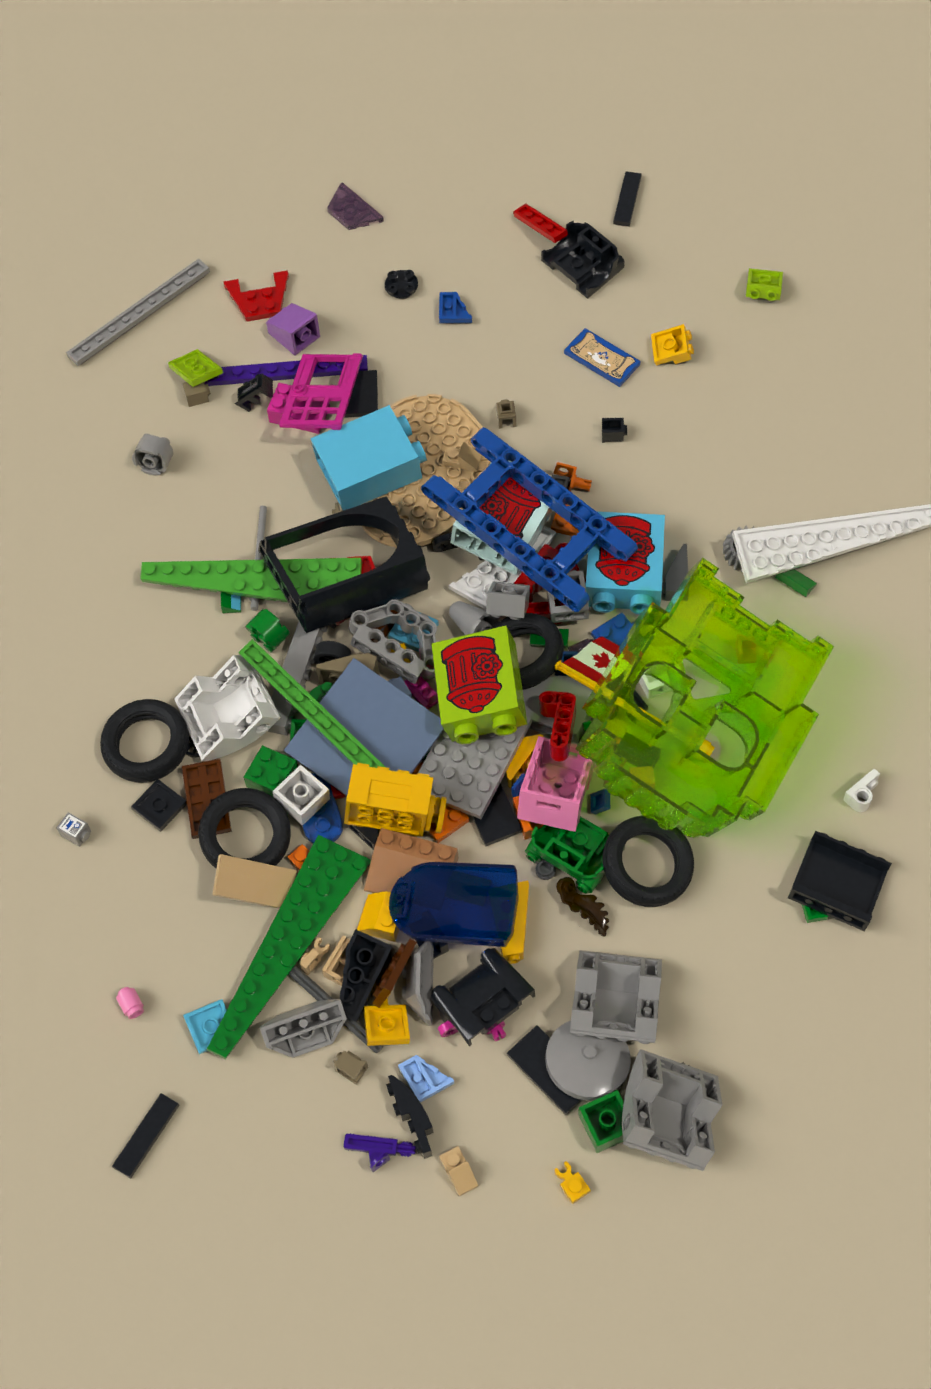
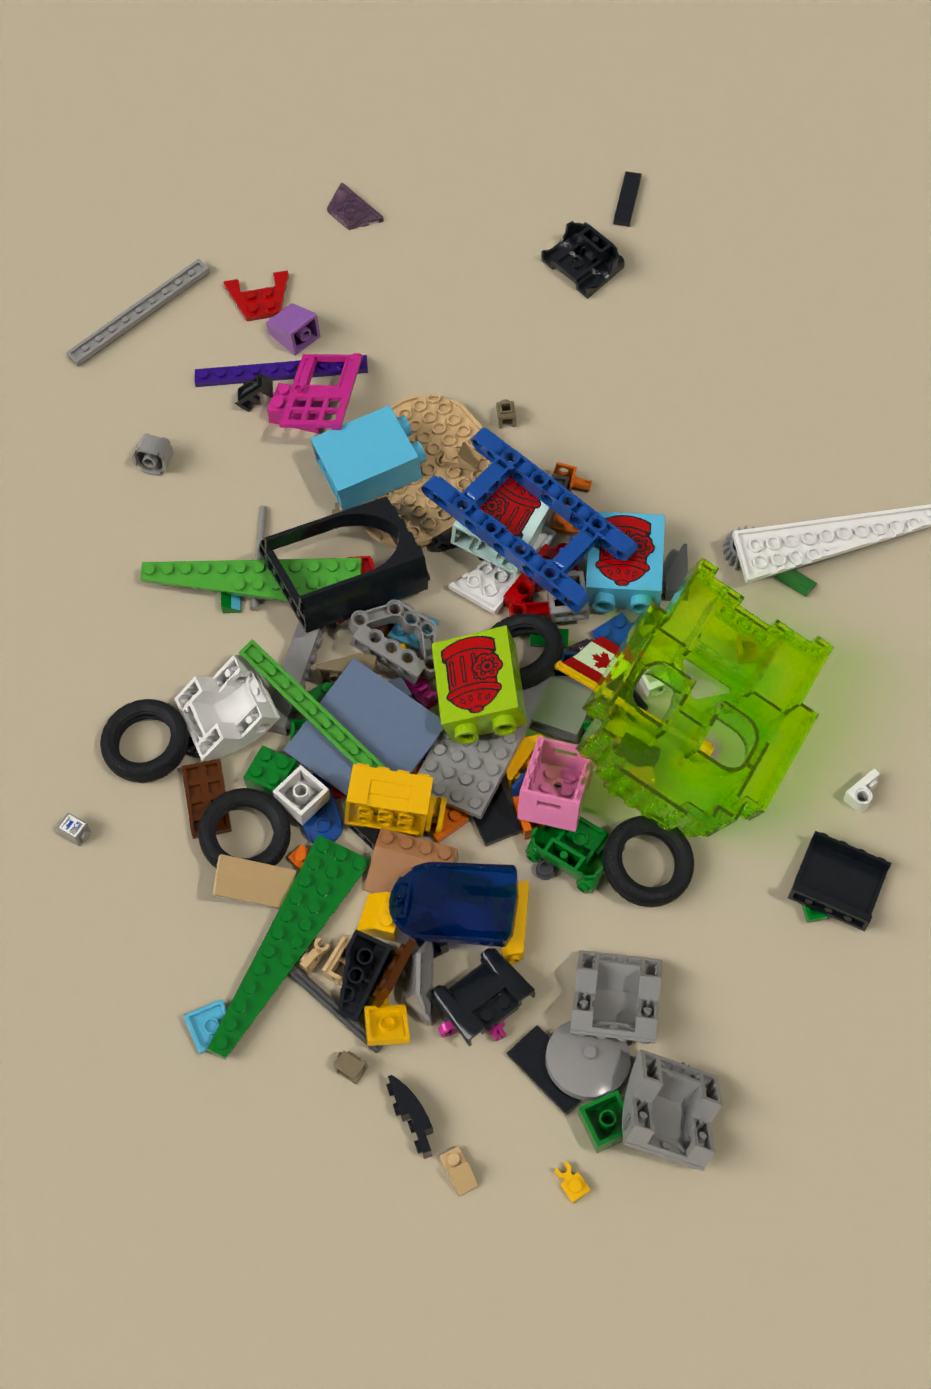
(130, 1002): bright pink brick -> none
(145, 1135): black tile -> none
(159, 805): black plate -> none
(195, 367): lime tile -> none
(197, 394): dark tan brick -> none
(267, 629): green brick -> none
(304, 1028): light grey wedge -> none
(329, 651): black tyre -> none
(364, 394): black tile -> none
(378, 1148): dark purple piece -> none
(401, 283): black dish -> none
(423, 1078): light blue wing -> none
(452, 309): blue wing -> none
(471, 618): light grey cone -> none
(507, 600): light grey brick -> none
(540, 223): red plate -> none
(563, 709): red beam -> none
(584, 904): dark brown plant -> none
(600, 801): blue plate -> none
(602, 357): tile -> none
(613, 429): black window -> none
(672, 345): yellow plate -> none
(764, 284): lime plate -> none

